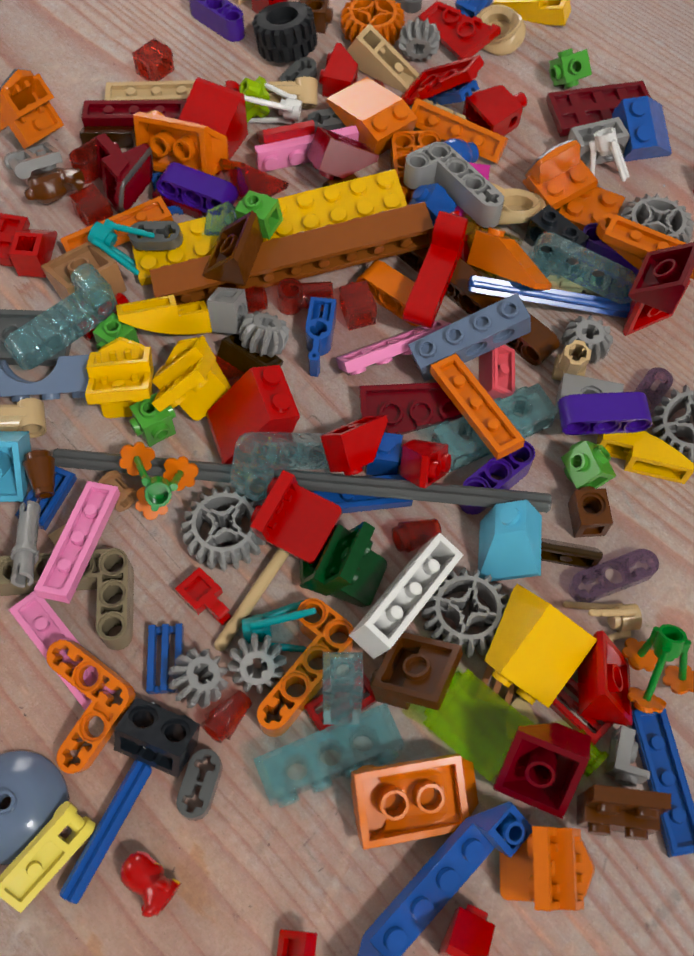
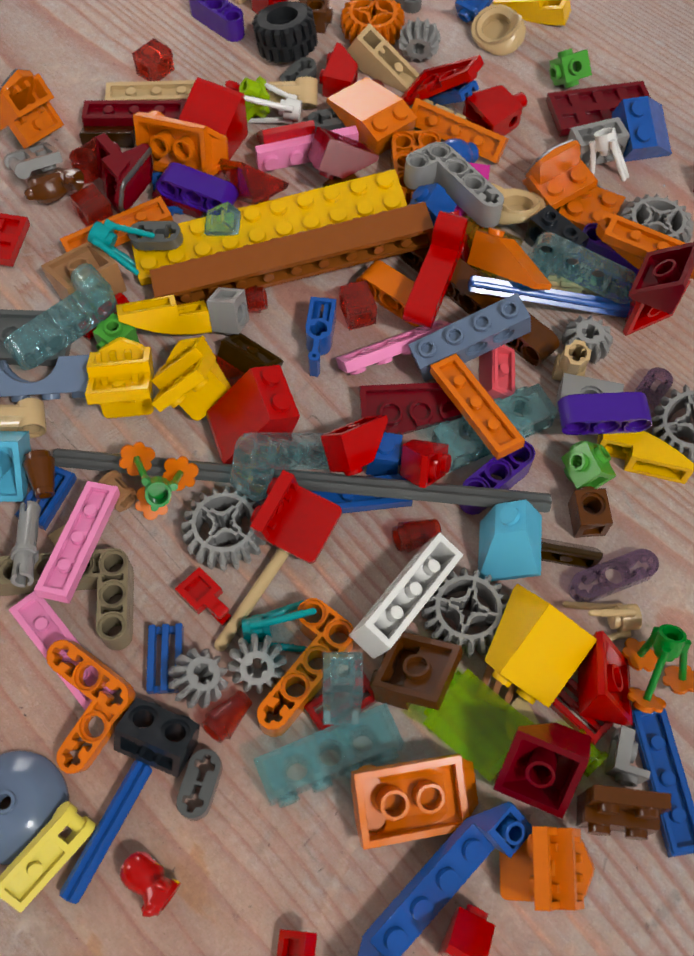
(31, 250): red slope -> none
(150, 422): bright green brick -> none
(235, 251): reddish brown slope -> none
(263, 334): light grey gear -> none
(265, 207): bright green brick -> none
(294, 295): clear red piece -> none
(346, 566): dark green piece -> none
(458, 32): red wing -> none

